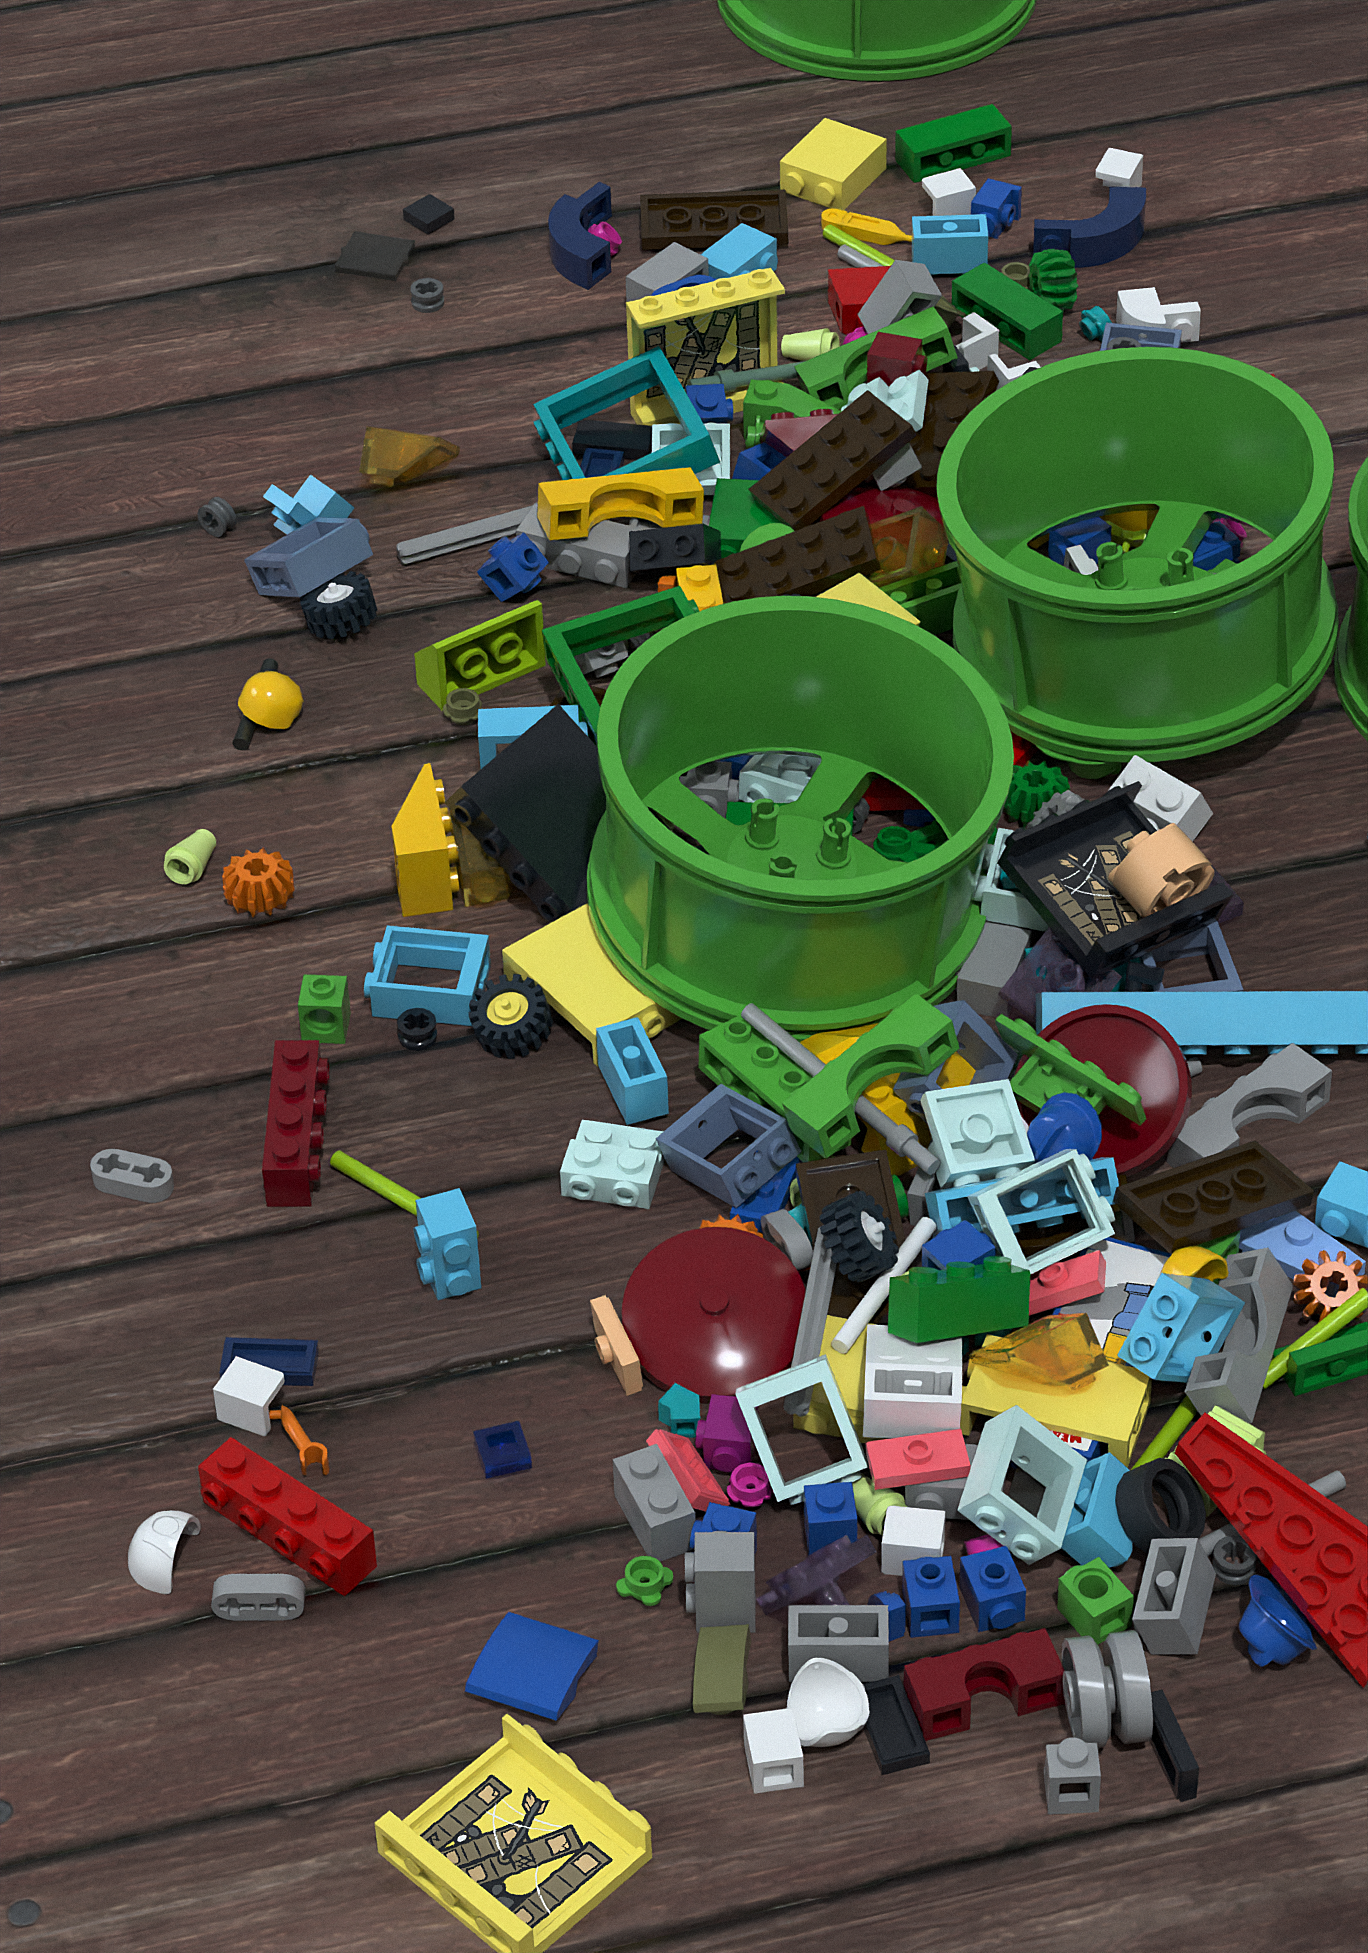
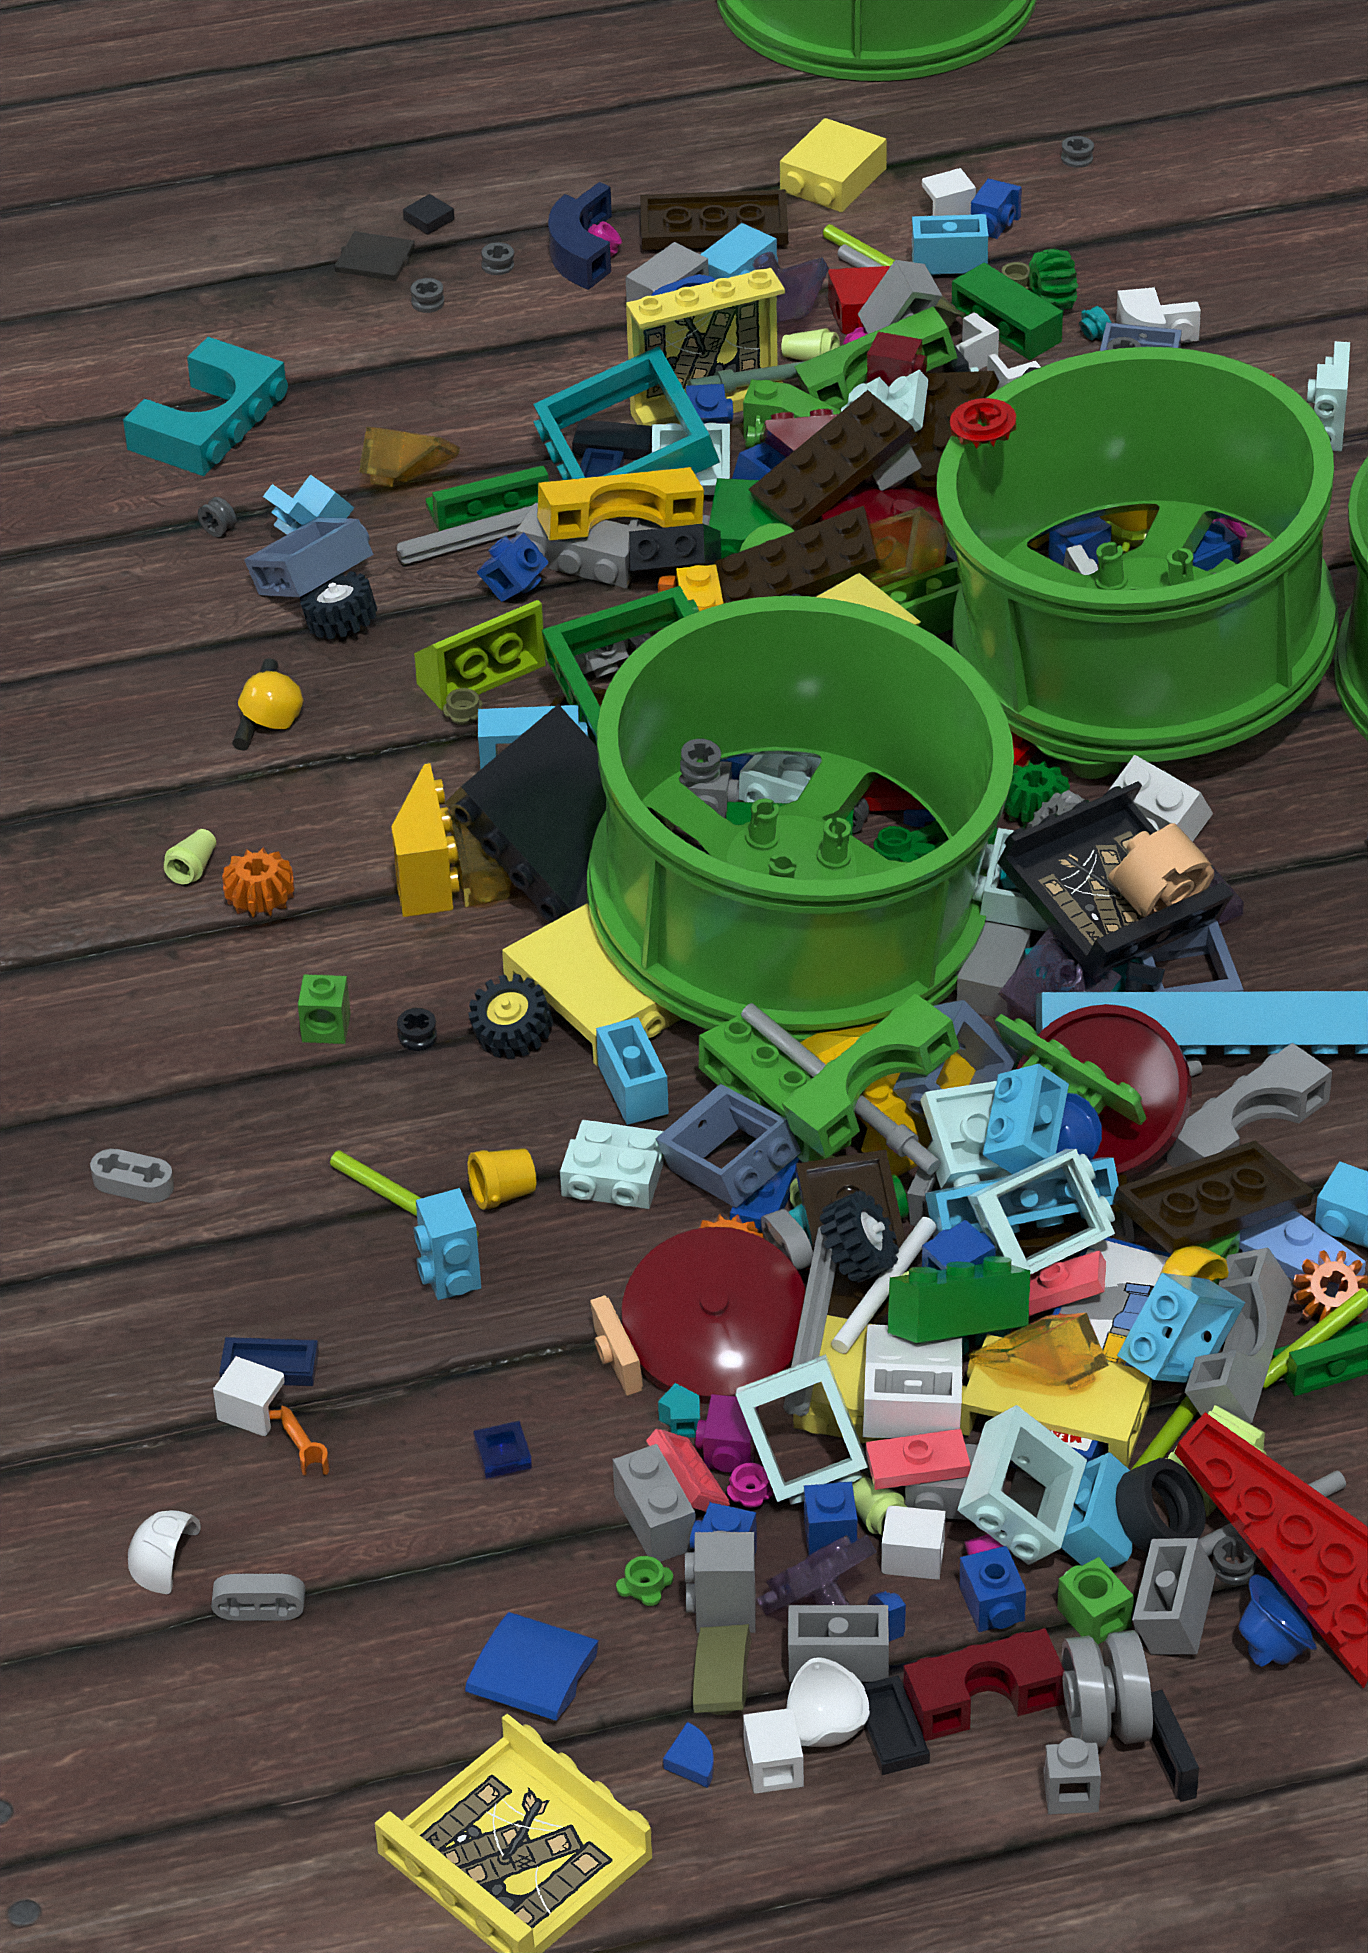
(203, 438): none -> teal arch
(288, 1516): red brick -> none
(294, 1124): dark red brick -> none
(433, 950): medium azure window -> none
(485, 498): none -> green panel
(497, 258): none -> dark grey bush
(500, 1176): none -> yellow piece
(691, 1756): none -> blue tile
(700, 771): none -> dark grey bush
(800, 284): none -> clear purple plate
(864, 227): yellow piece -> none
(930, 1596): blue brick -> none
(953, 142): green brick -> none
(996, 414): none -> red gear
(1025, 1117): none -> medium azure brick
(1077, 151): none -> dark grey bush
(1099, 237): dark blue arch -> none
(1120, 169): white panel -> none
(1330, 393): none -> light aqua plate

